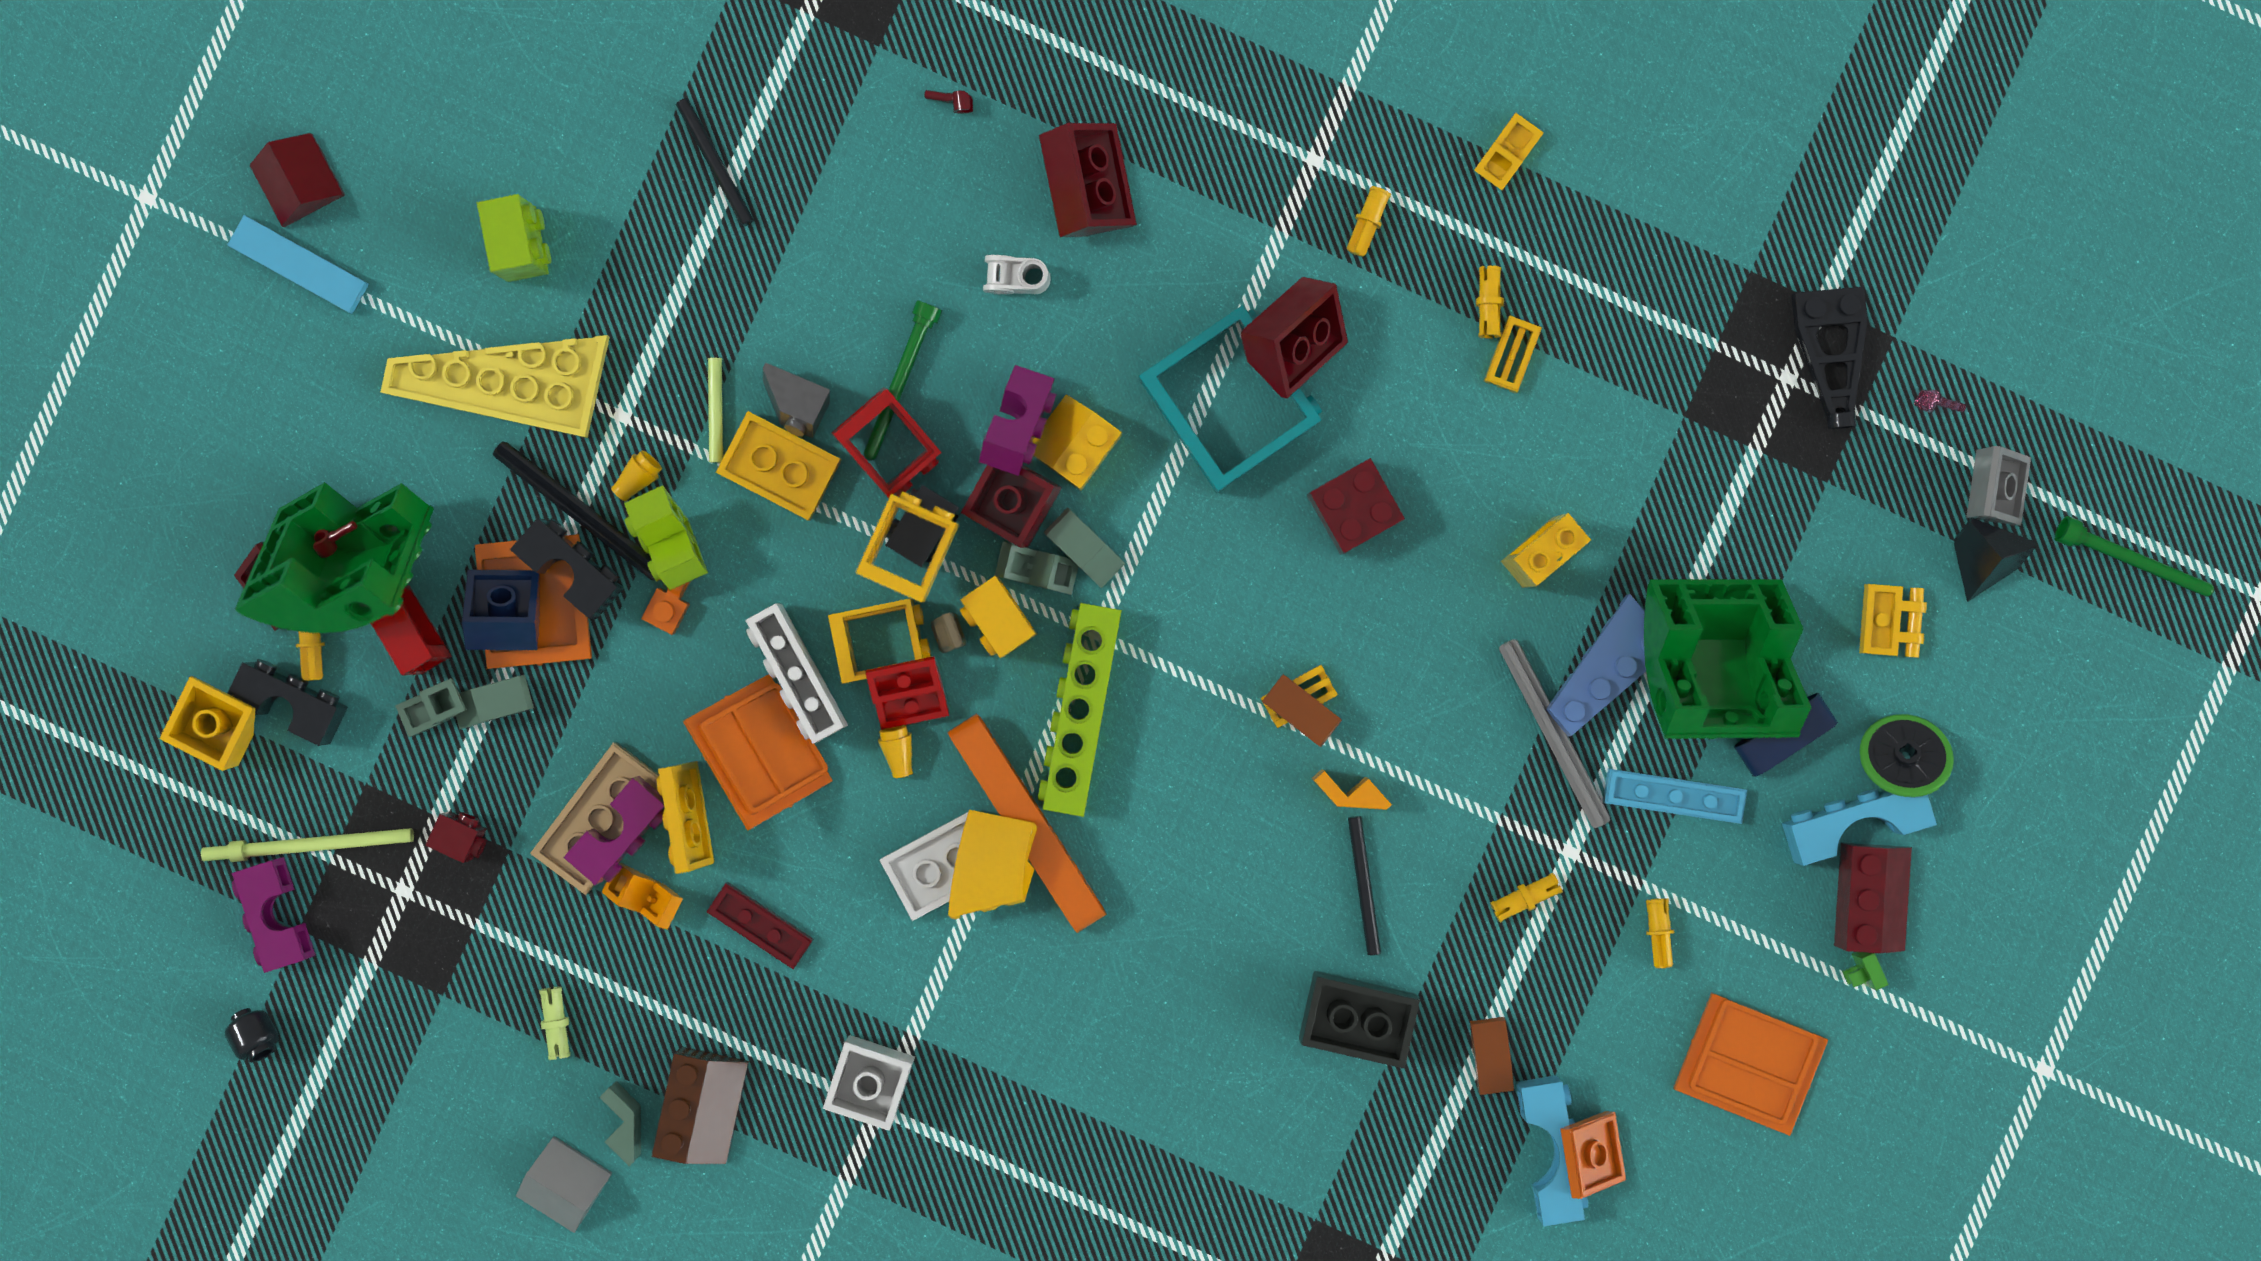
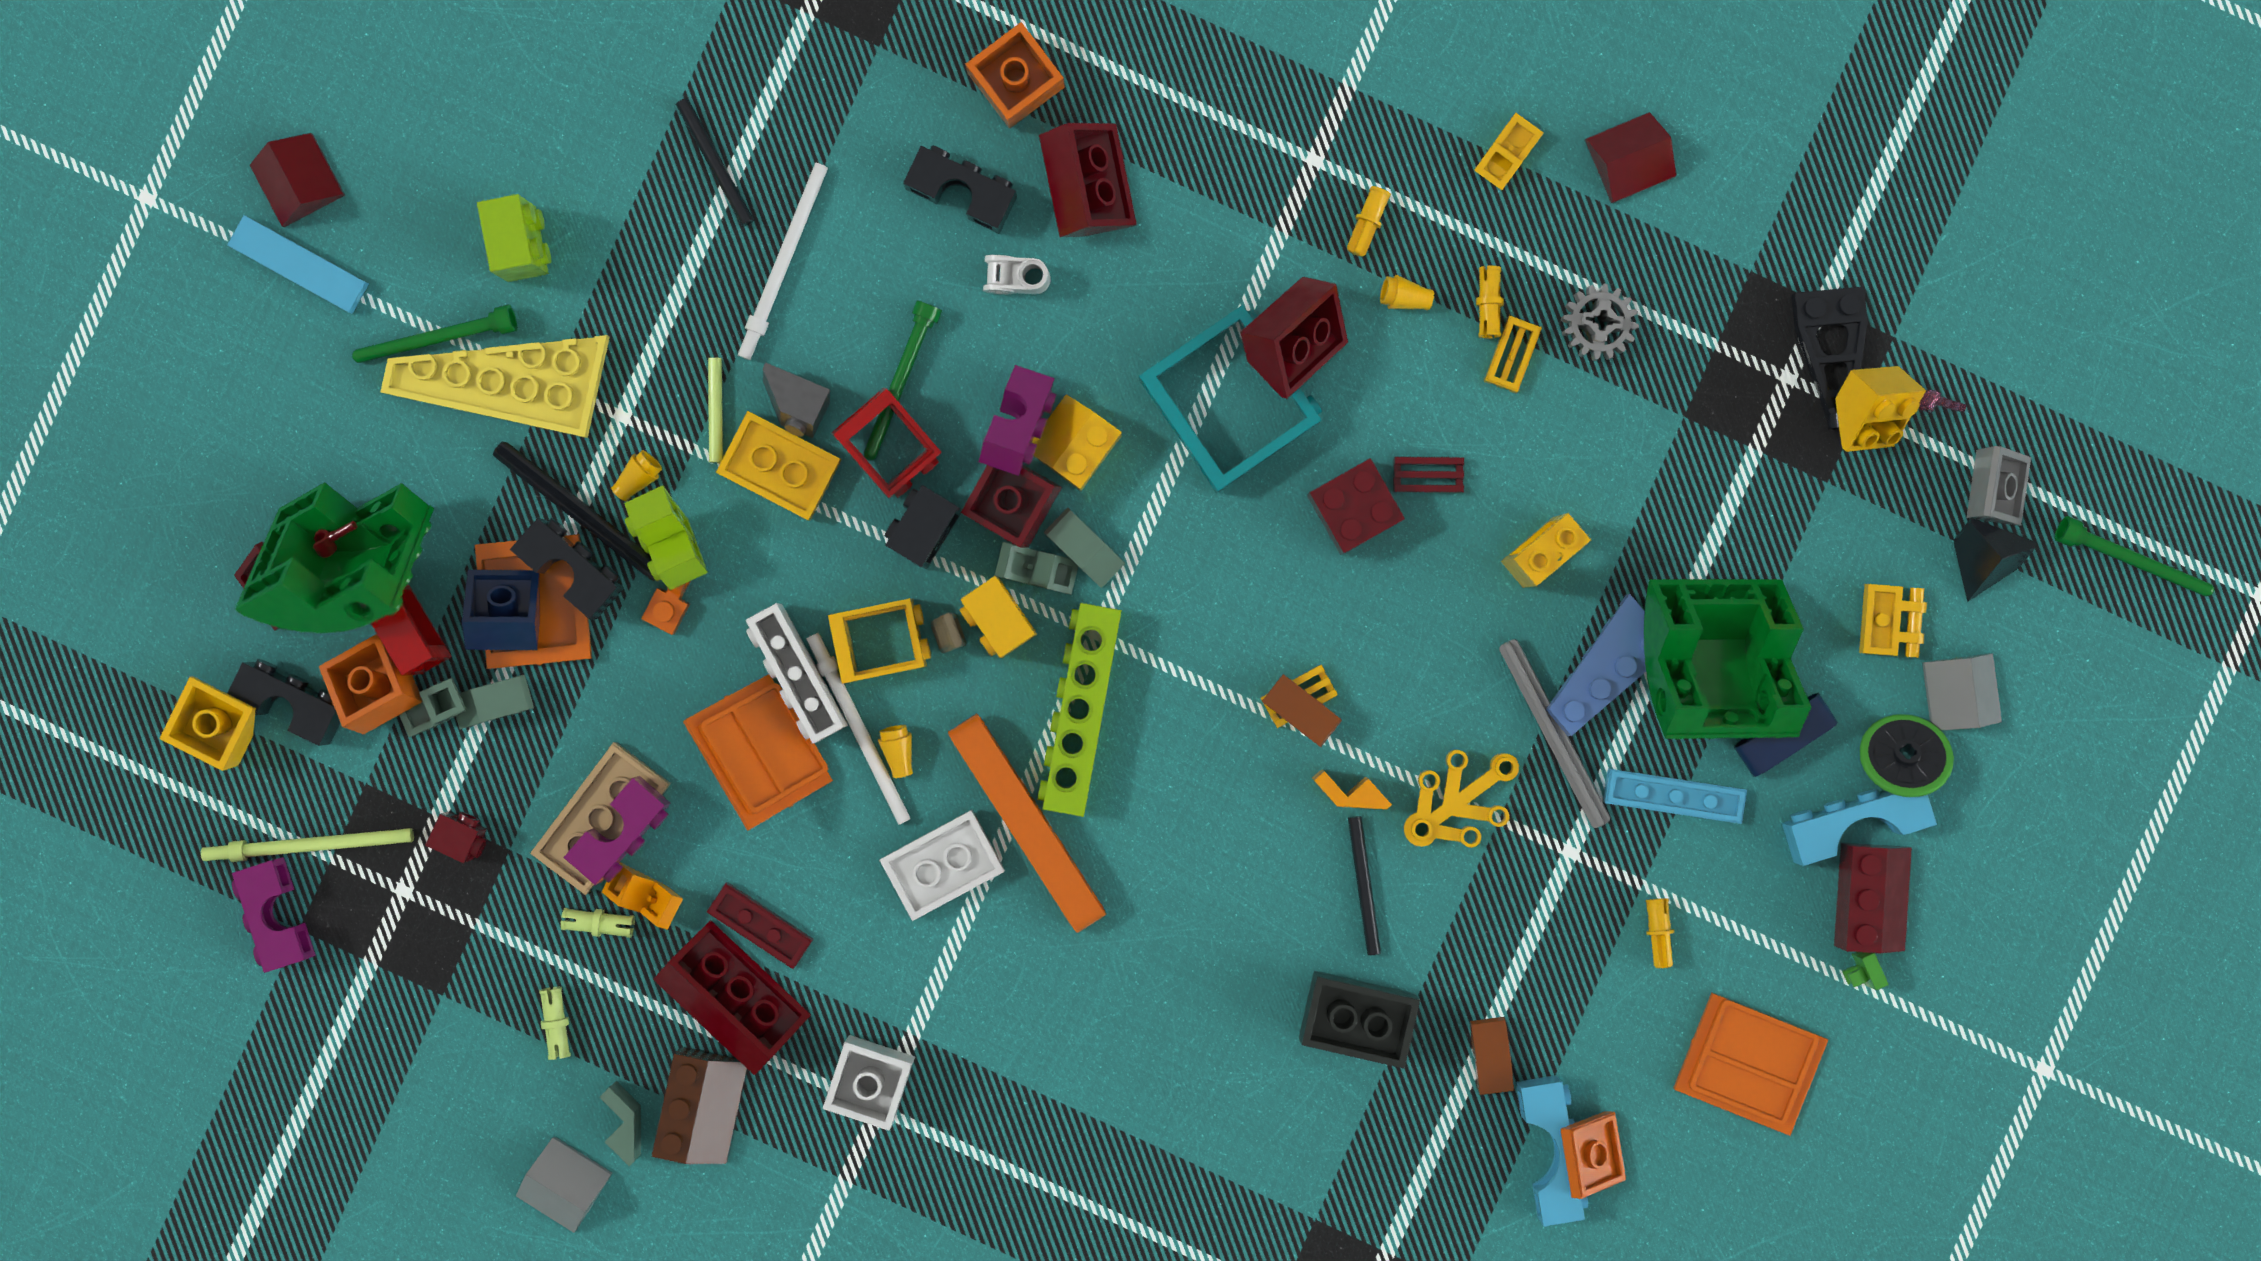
(251, 1035): black head -> none
(310, 656): yellow axle -> none
(368, 686): none -> orange brick
(501, 320): none -> green piece
(597, 922): none -> yellowish green pin
(685, 817): yellow plate -> none
(732, 997): none -> dark red slope
(757, 324): none -> white bar
(829, 668): none -> white bar
(907, 692): red slope -> none
(910, 504): yellow window -> none
(934, 173): none -> black arch
(961, 100): dark red hand -> none
(991, 864): yellow slope -> none
(1015, 75): none -> orange brick
(1404, 294): none -> yellow cone
(1456, 802): none -> yellow plant
(1458, 474): none -> dark red tile
(1526, 897): yellow pin -> none
(1597, 337): none -> light grey gear
(1632, 156): none -> dark red slope
(1876, 407): none -> yellow slope
(1962, 692): none -> light grey slope

